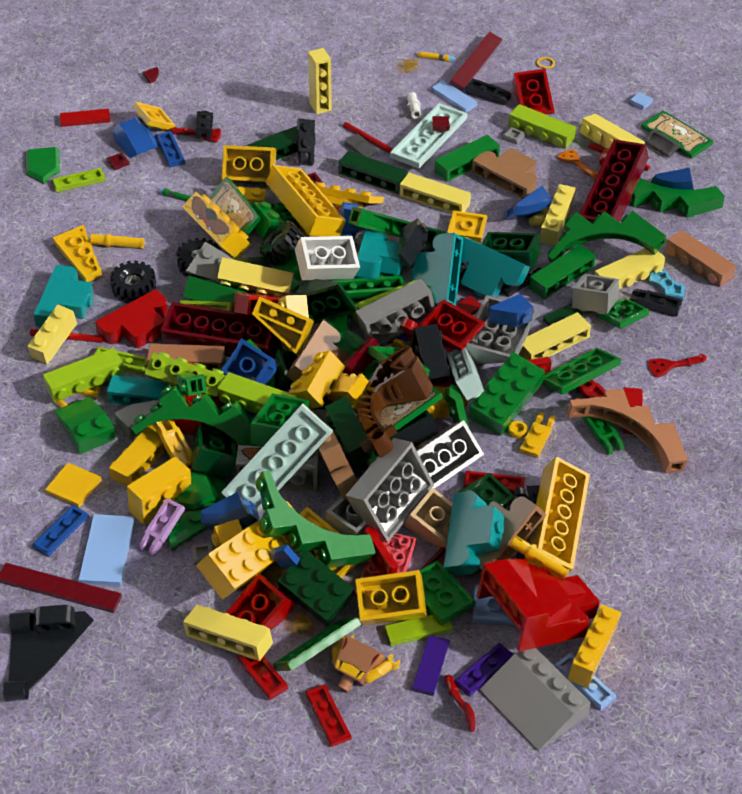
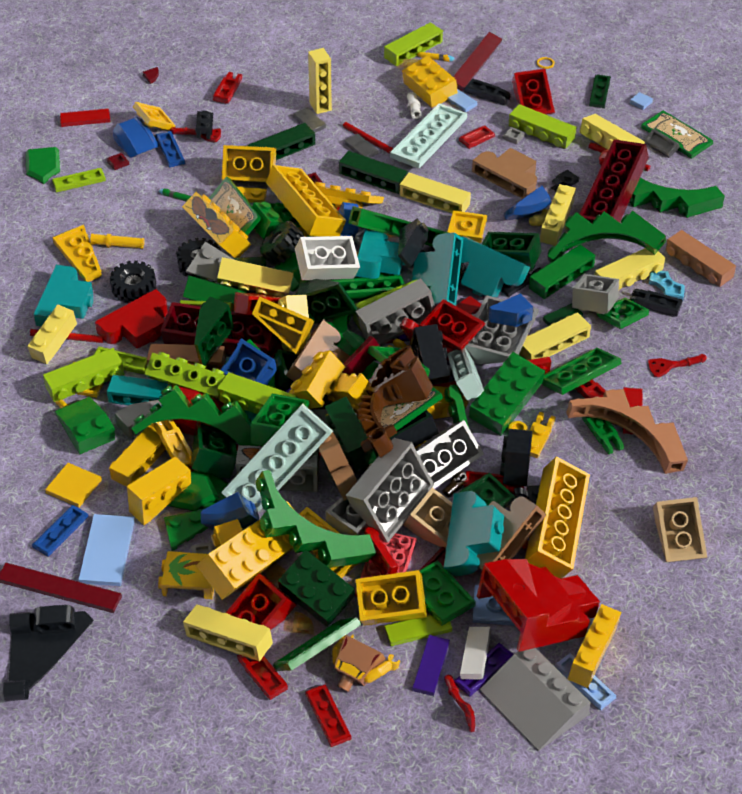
(161, 526): lavender hinge -> none
(182, 573): none -> yellow panel
(191, 384): green leg -> none
(213, 328): none -> dark green slope
(227, 88): none -> red hinge
(284, 556): blue tile -> none
(305, 140): black hinge -> none
(308, 117): none -> flat silver tile
(413, 43): none -> lime brick
(429, 81): none -> yellow brick
(440, 123): dark red tile -> none
(456, 483): none -> dark brown arm
(461, 159): green brick -> none
(475, 653): none -> white tile
(476, 137): none -> red tile
(516, 457): none -> black brick
(543, 559): yellow pin -> none
(565, 178): none -> black plate
(572, 156): orange piece -> none
(599, 91): none -> dark green tile
(674, 179): blue slope -> none
(680, 529): none -> tan slope

